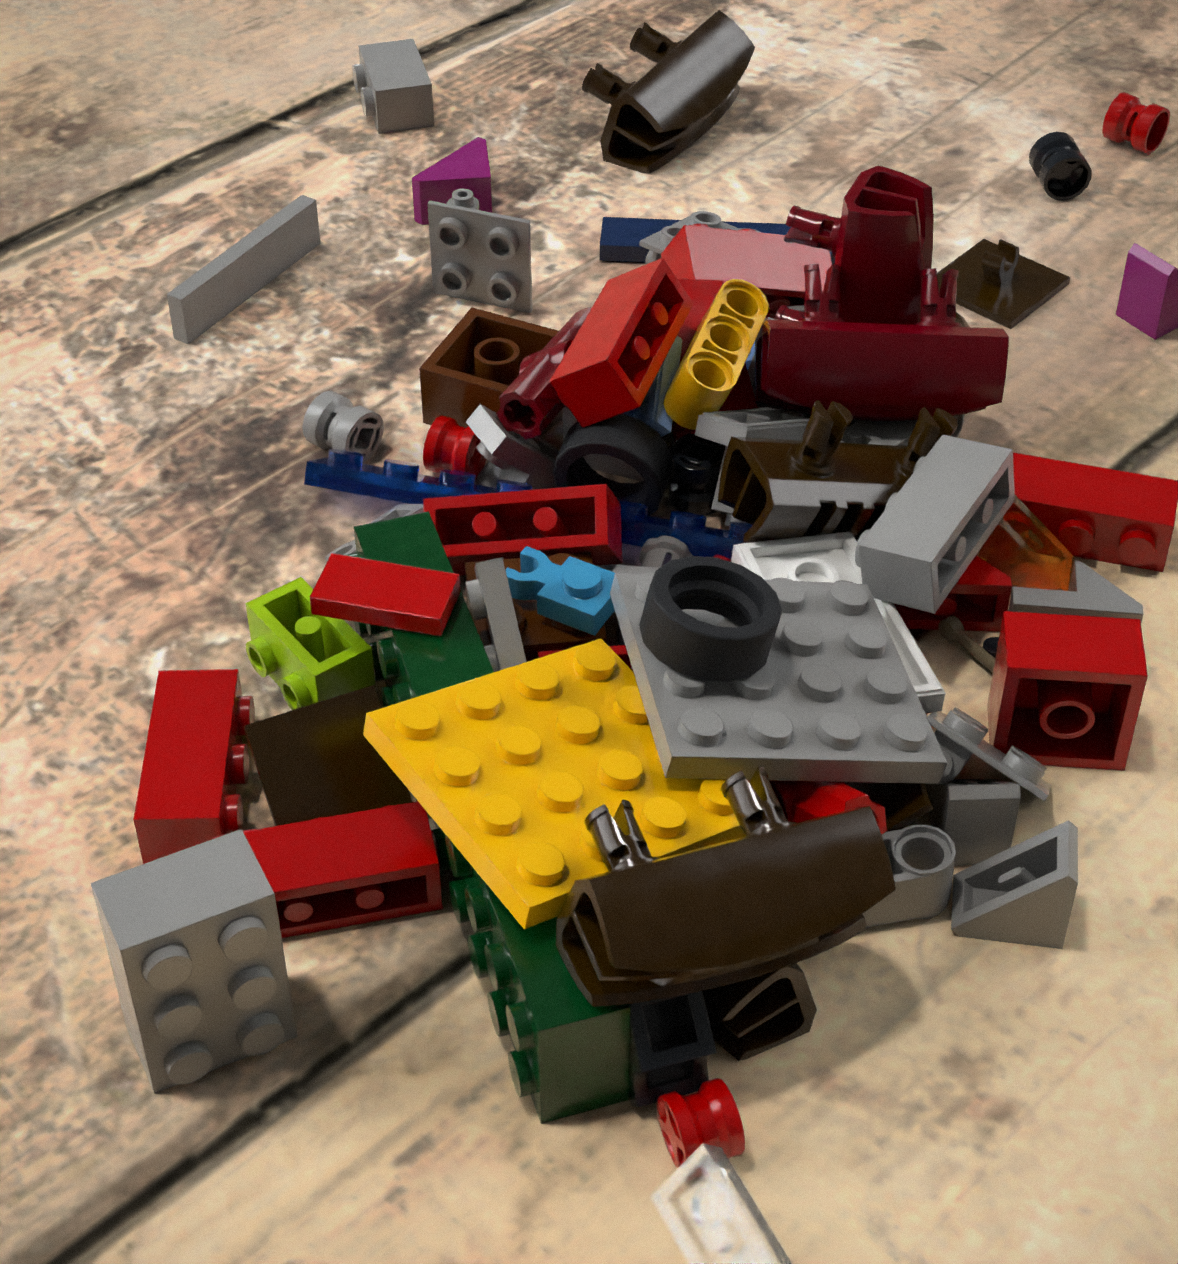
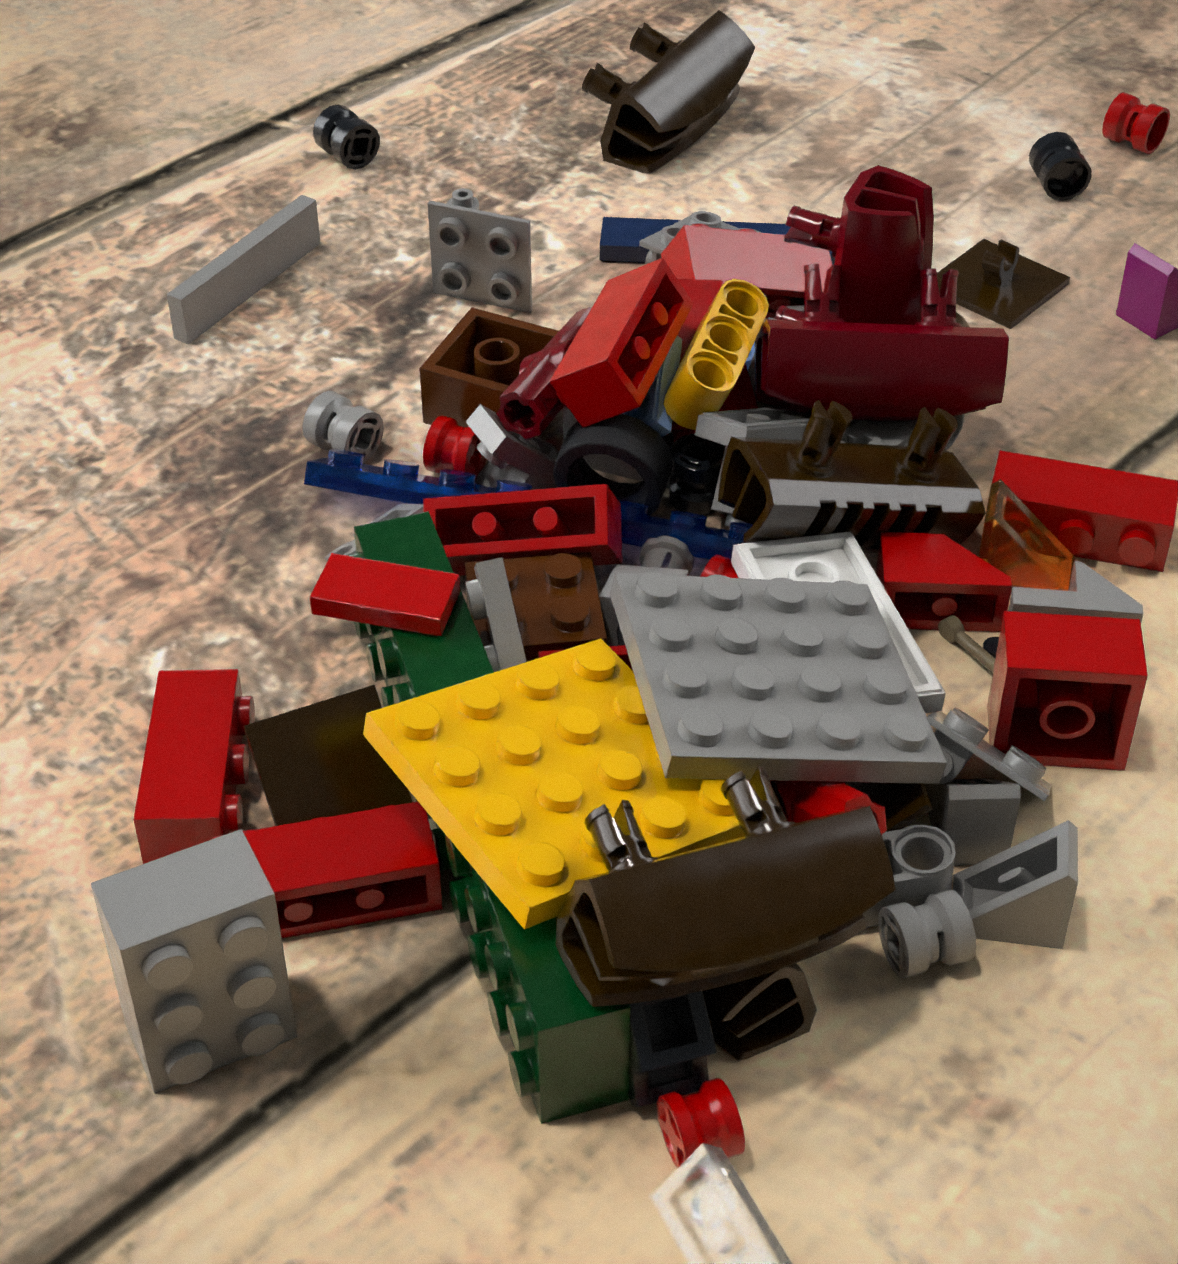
(305, 652): lime brick -> none
(346, 136): none -> black wheel
(394, 86): light grey brick -> none
(461, 169): magenta slope -> none
(567, 593): dark azure plate -> none
(703, 648): black tyre -> none
(927, 933): none -> light grey wheel
(936, 523): light grey brick -> none

